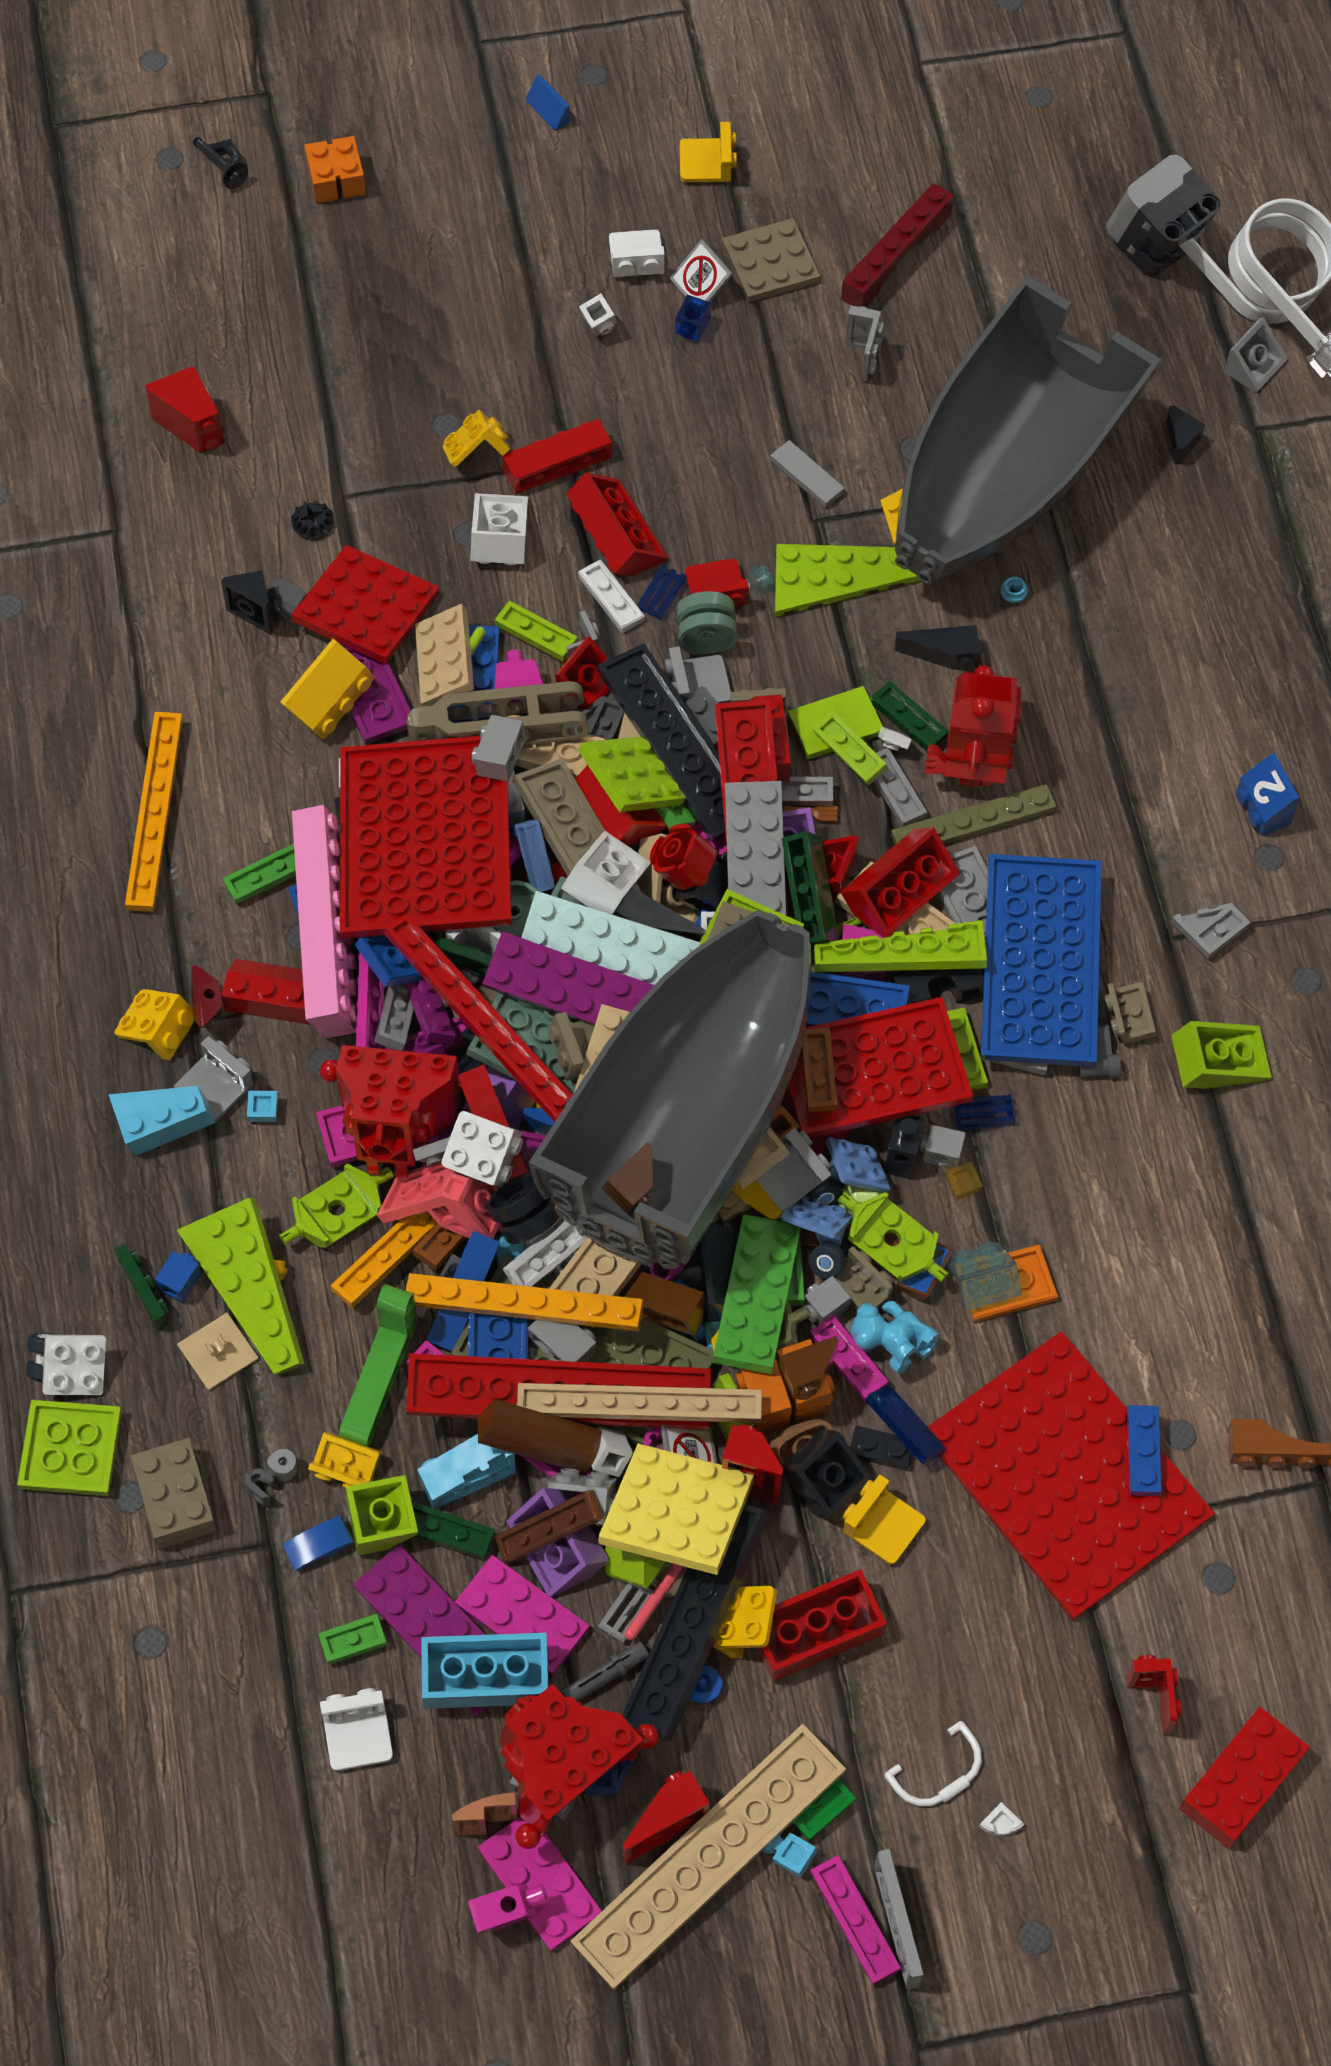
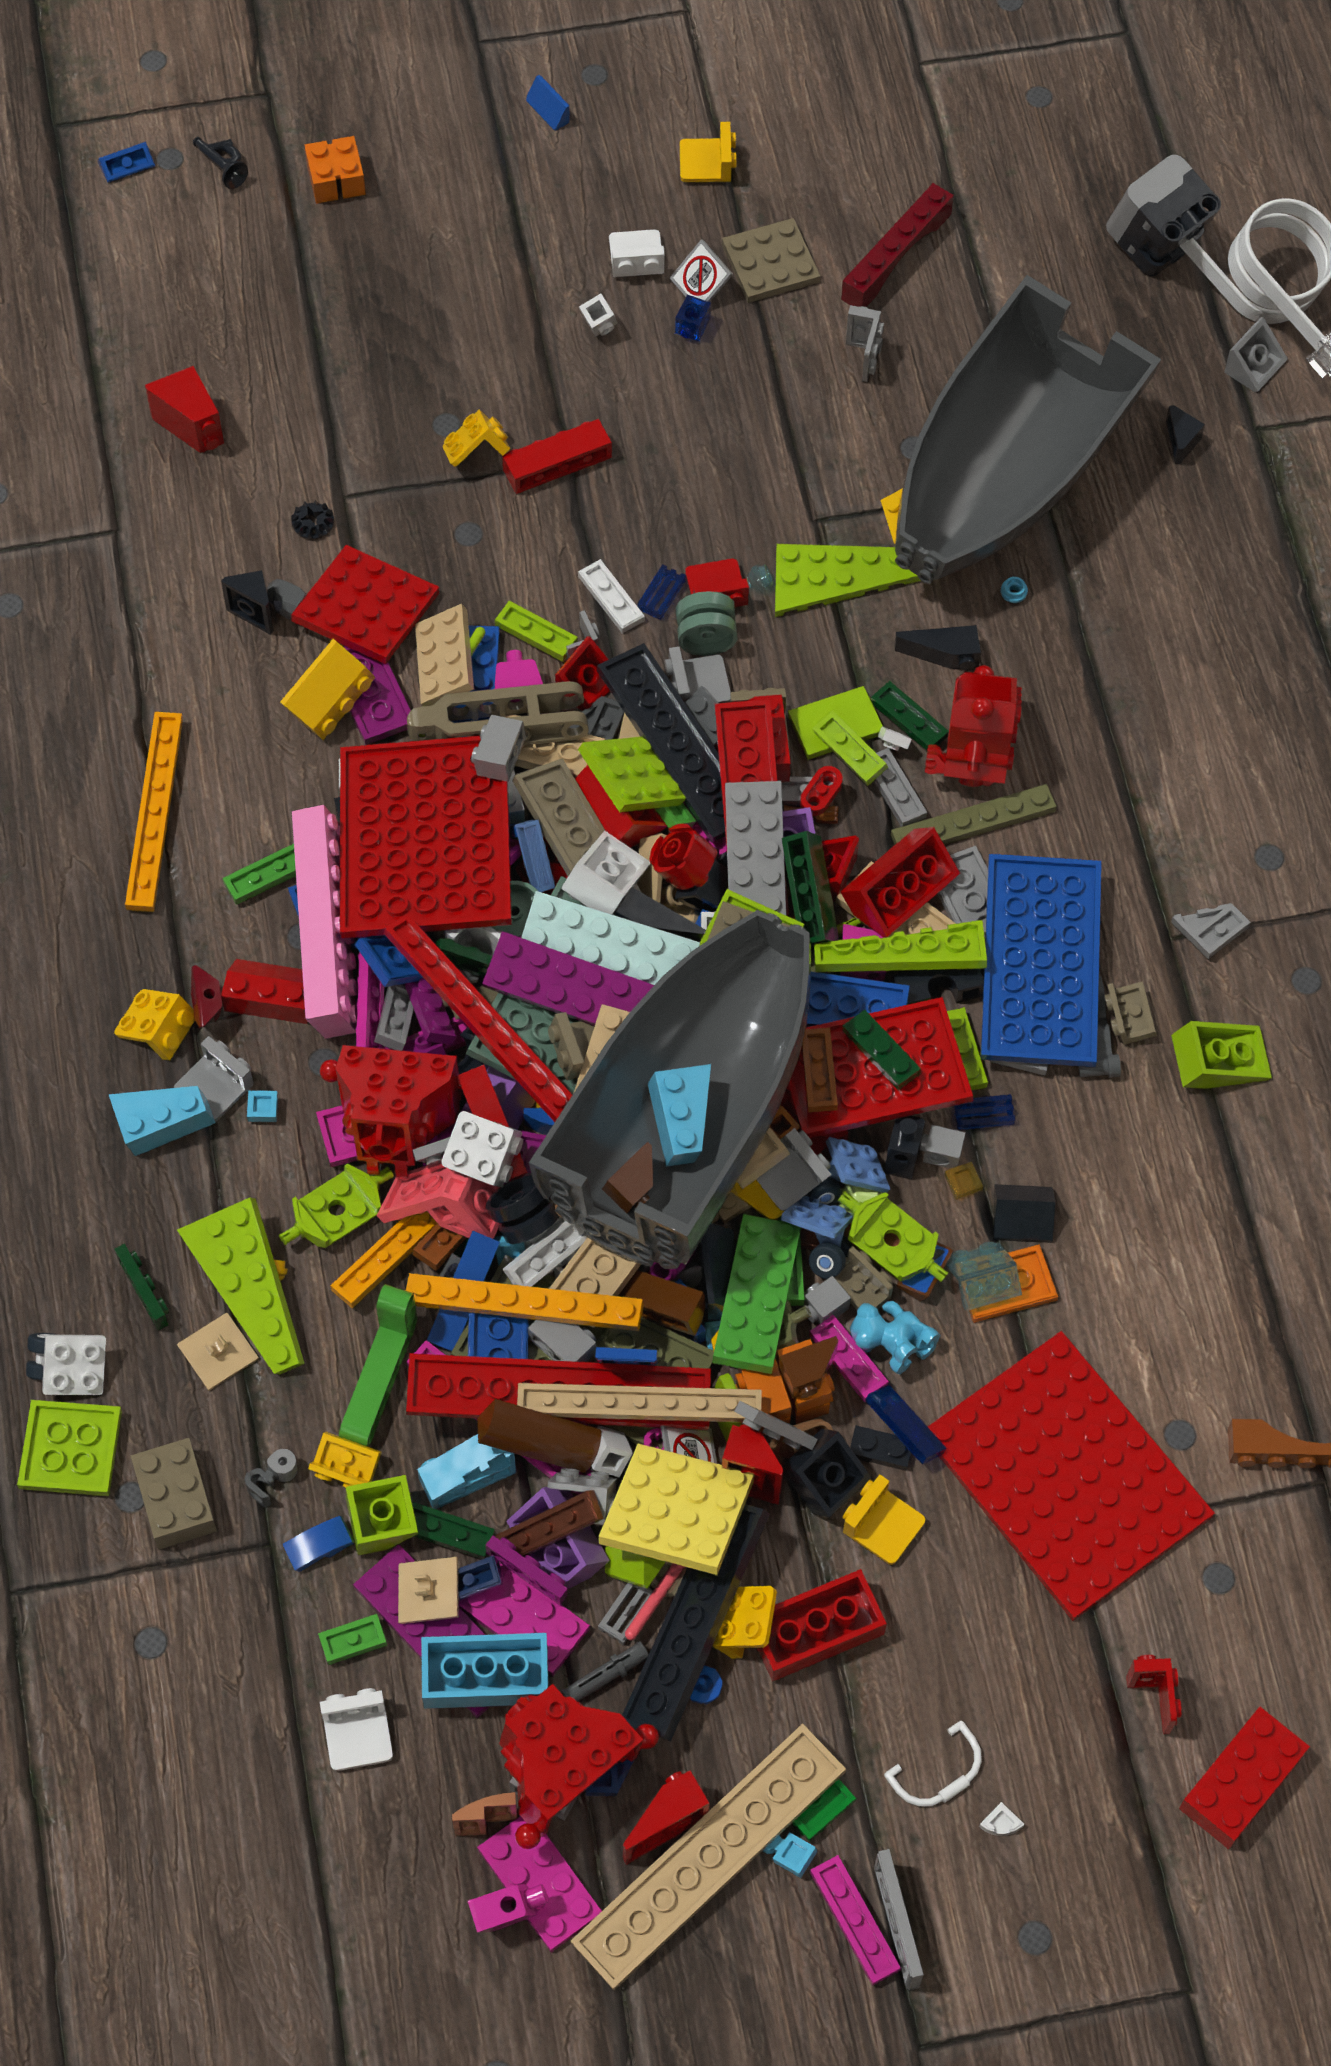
(126, 162): none -> blue slope
(178, 1276): blue brick -> none
(428, 1590): none -> tan piece
(479, 1577): none -> dark blue slope
(499, 529): white slope -> none
(527, 1569): none -> magenta plate
(615, 524): red slope -> none
(626, 1356): none -> blue tile
(680, 1111): none -> medium azure wedge
(775, 1427): none -> light grey plate
(807, 474): light grey tile -> none
(819, 792): none -> red plate
(881, 1049): none -> dark green plate
(1024, 1213): none -> black slope
(1144, 1450): blue plate -> none
(1268, 796): blue slope -> none

